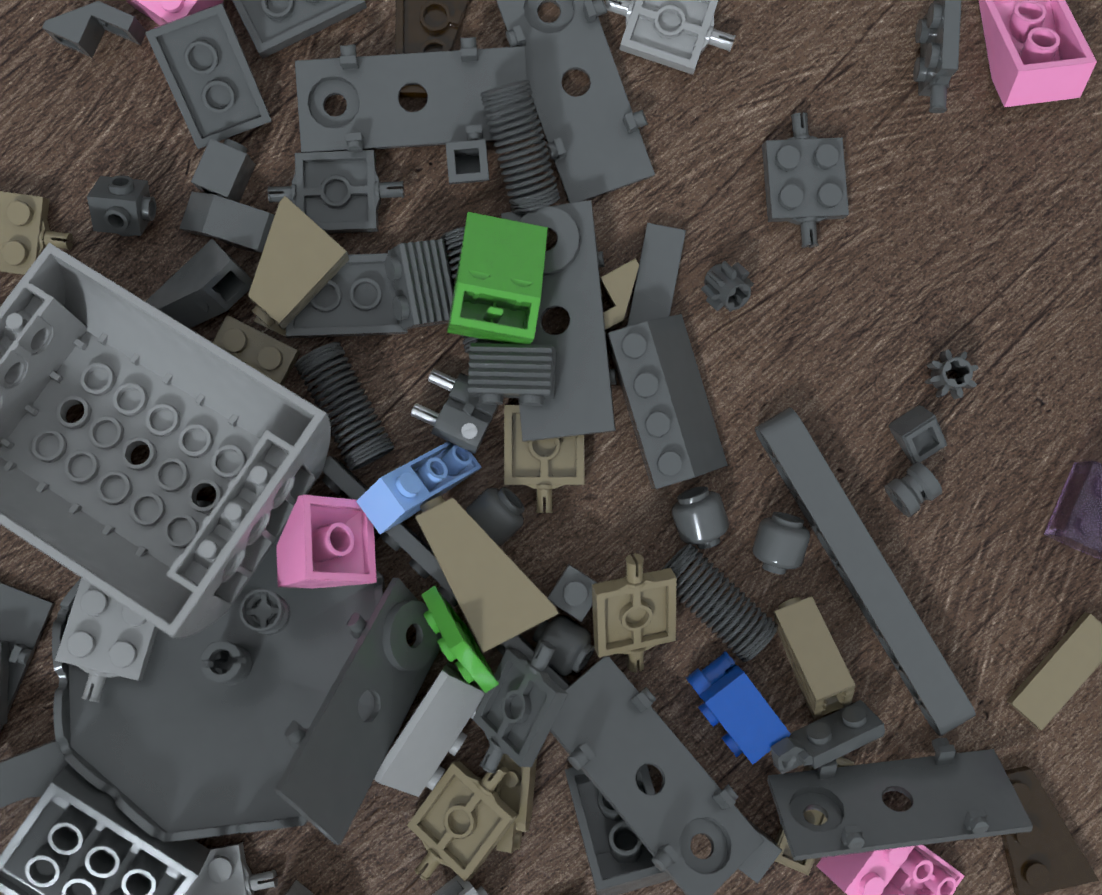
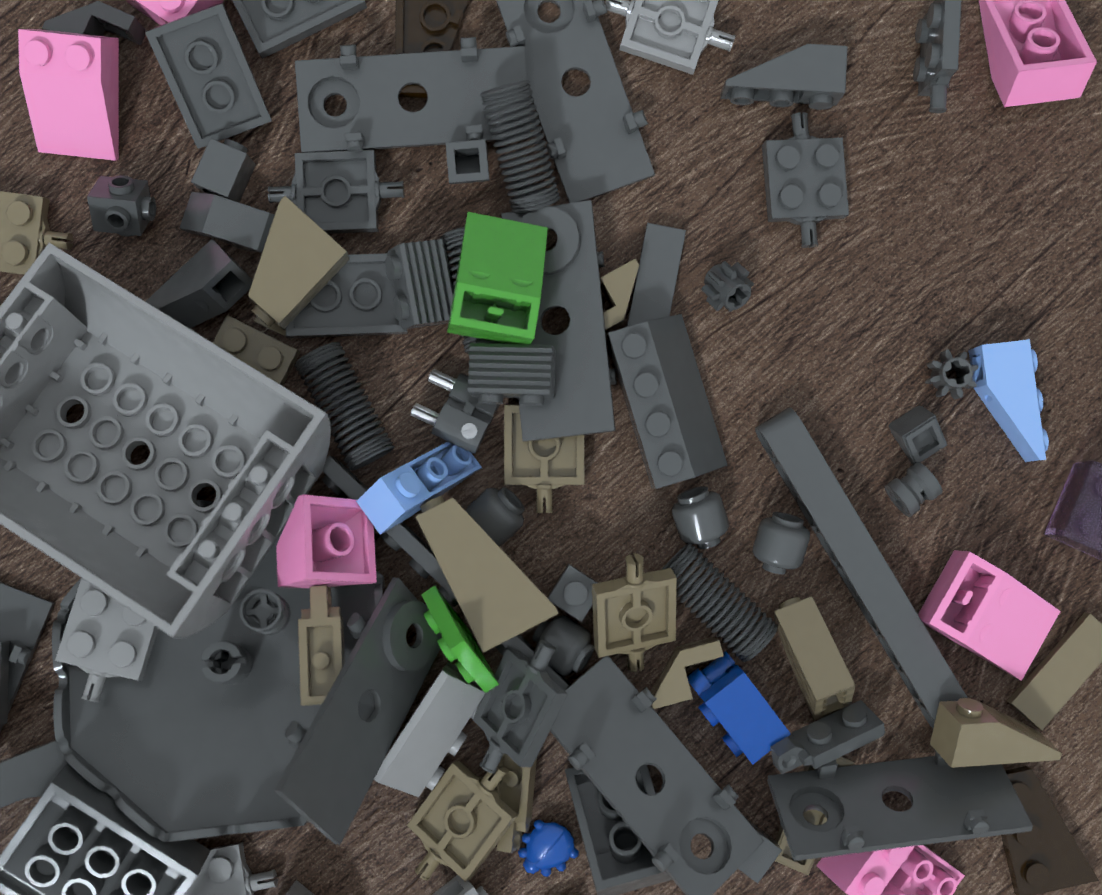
(71, 92): none -> bright pink slope
(320, 646): none -> dark tan hinge
(547, 848): none -> blue piece
(673, 683): none -> dark tan slope
(803, 76): none -> dark grey slope
(979, 735): none -> dark tan slope
(988, 613): none -> bright pink slope
(1010, 393): none -> light blue slope

